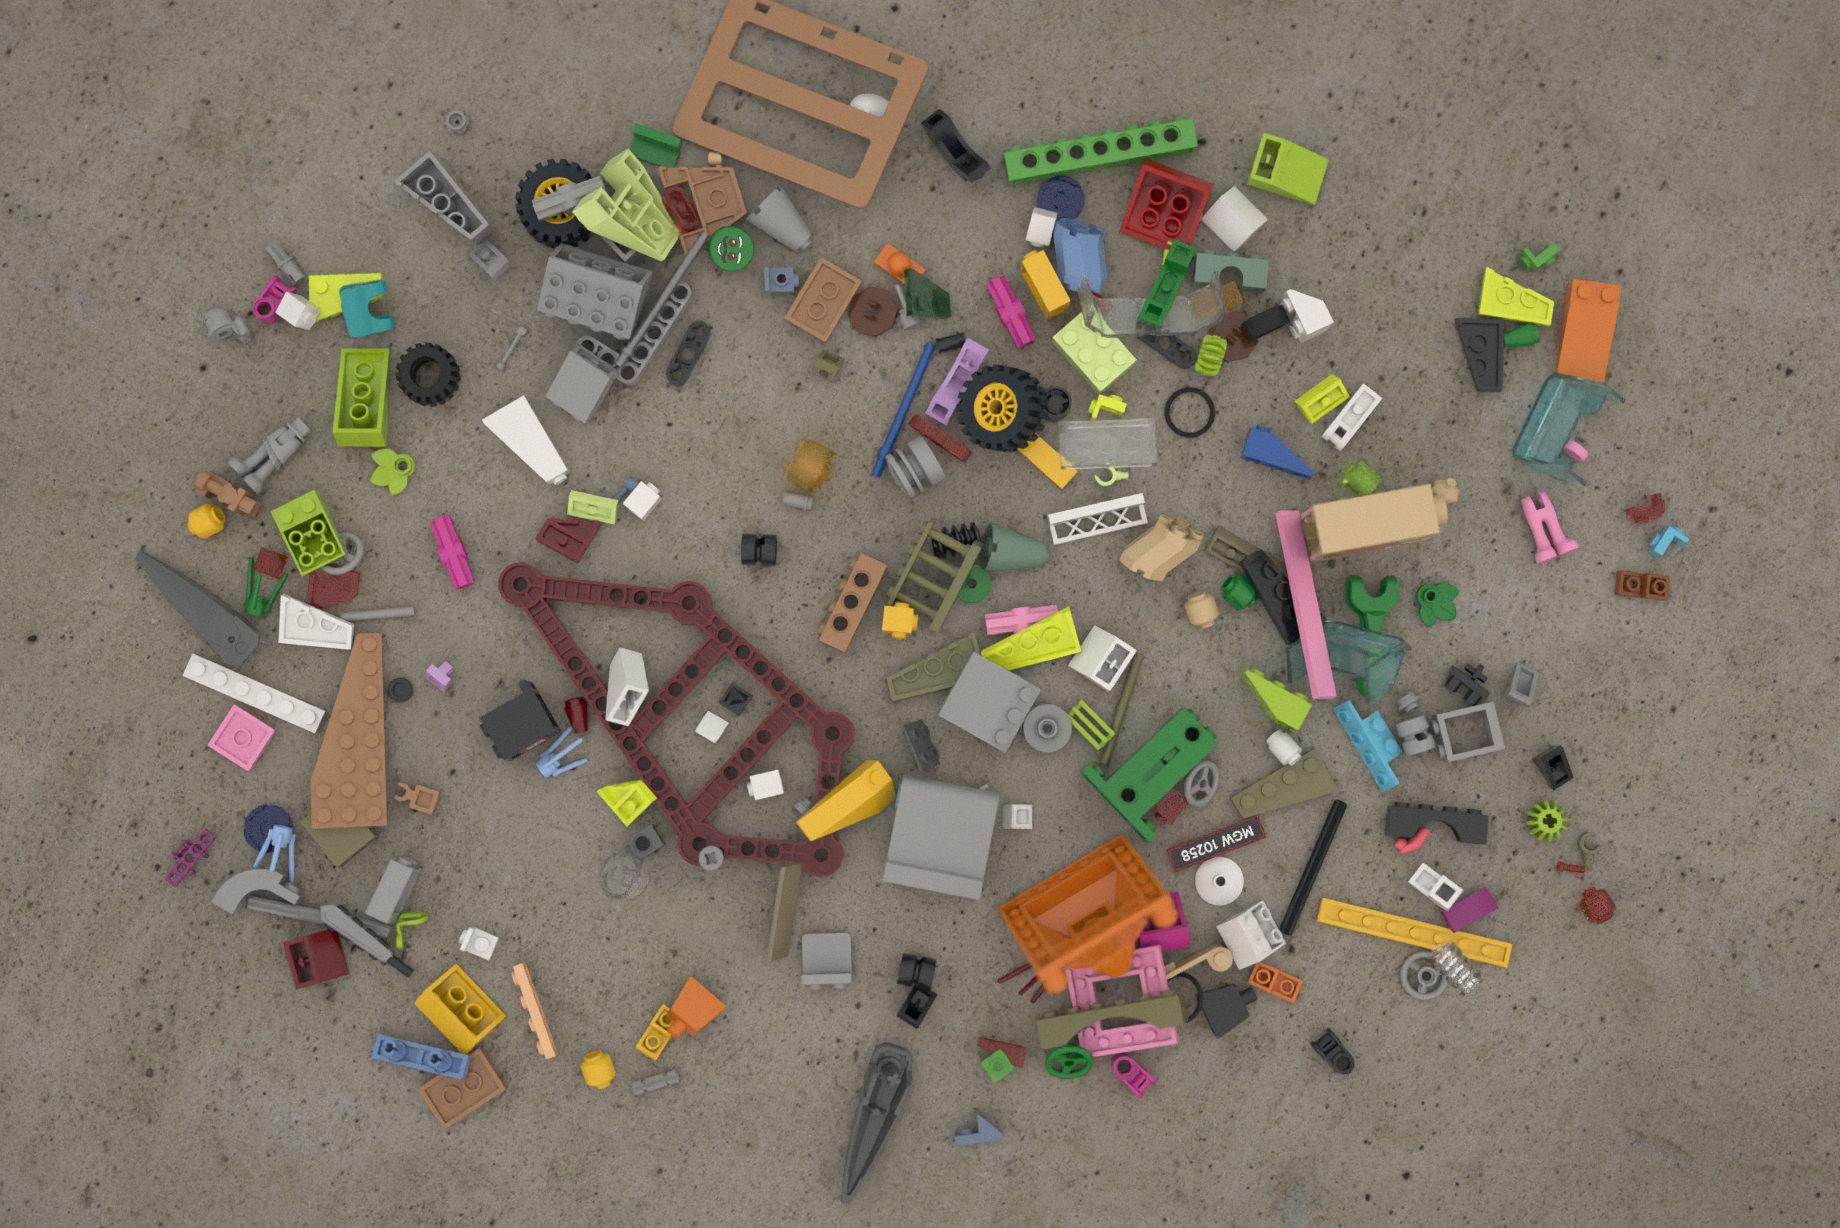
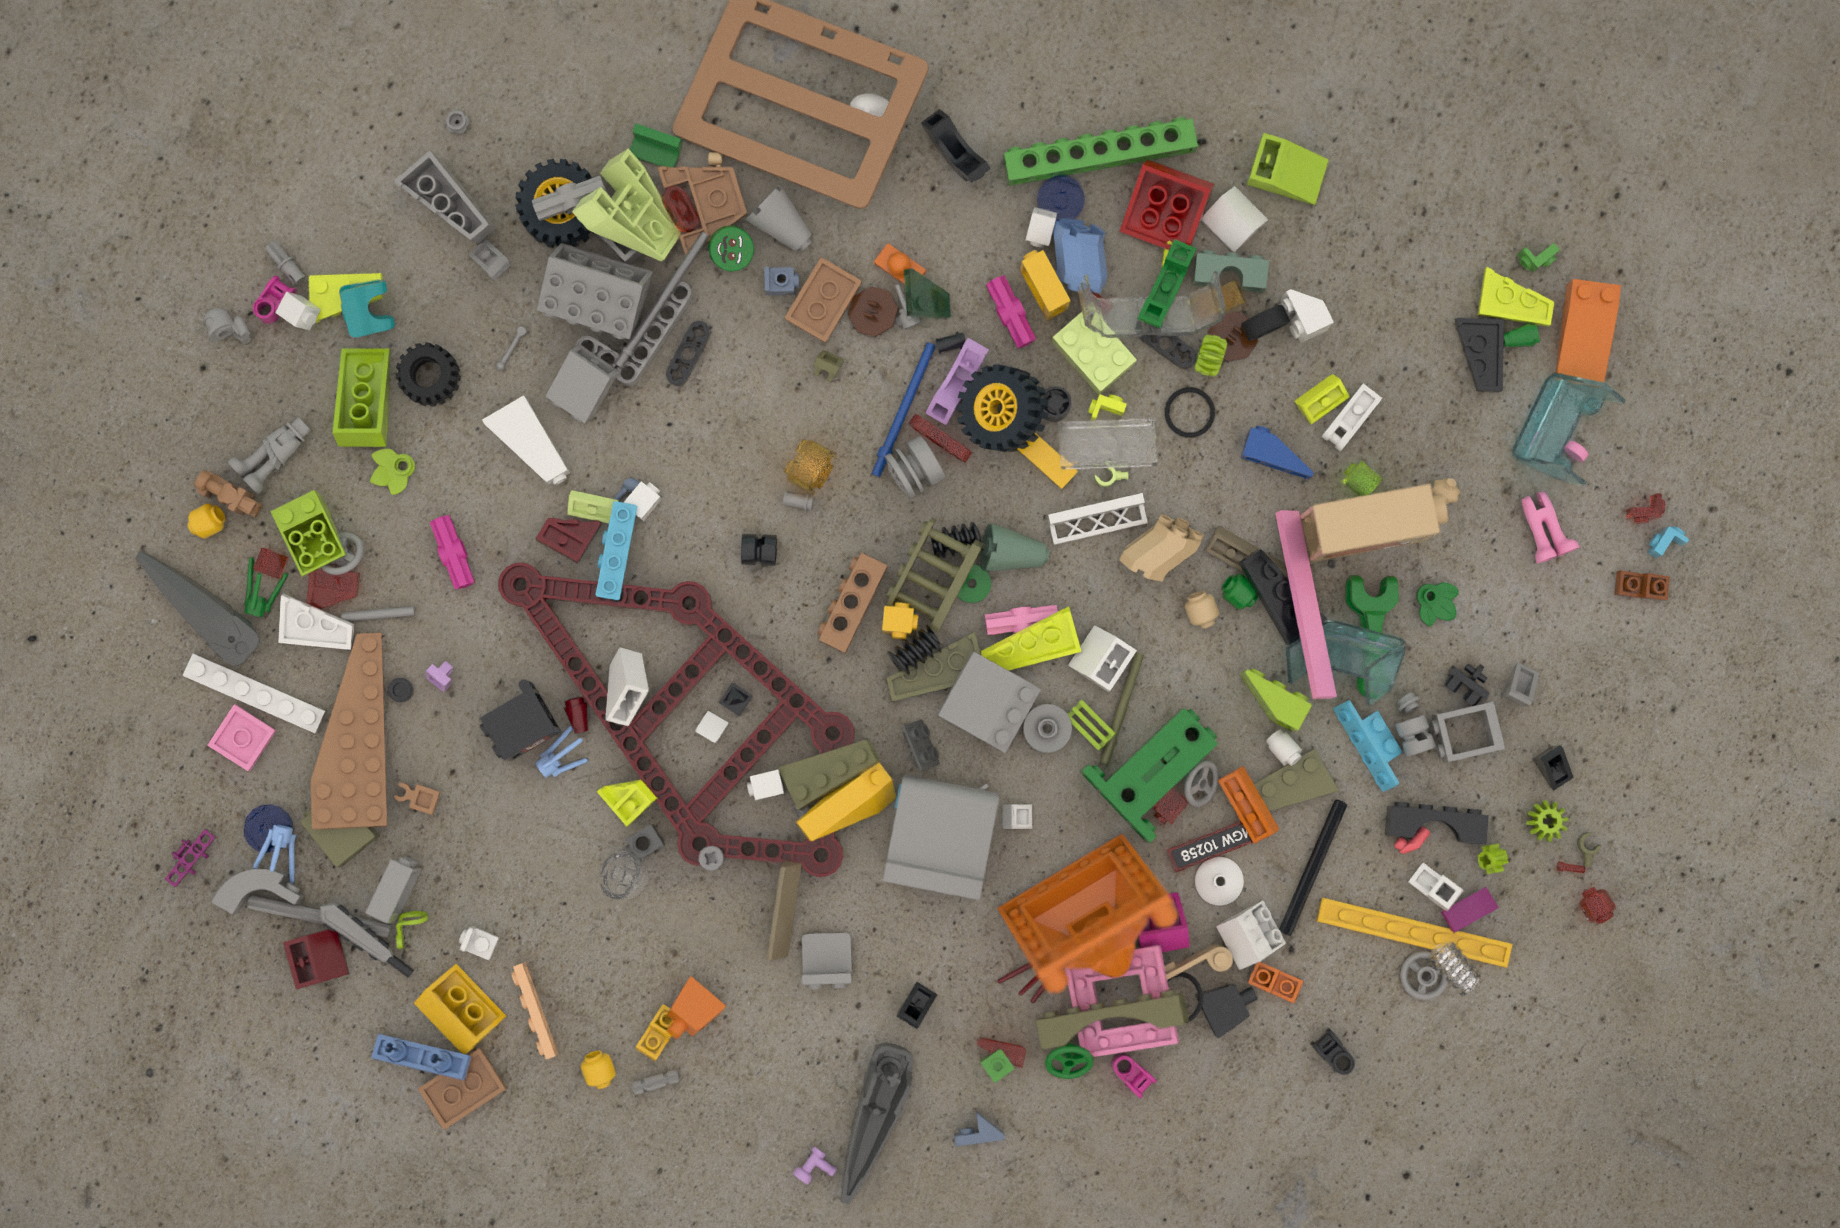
(616, 550): none -> medium azure bracket
(815, 1159): none -> lavender piece
(822, 774): none -> olive wing
(912, 652): none -> black piece
(916, 971): black wheel -> none
(1248, 804): none -> orange slope
(1492, 858): none -> lime gear

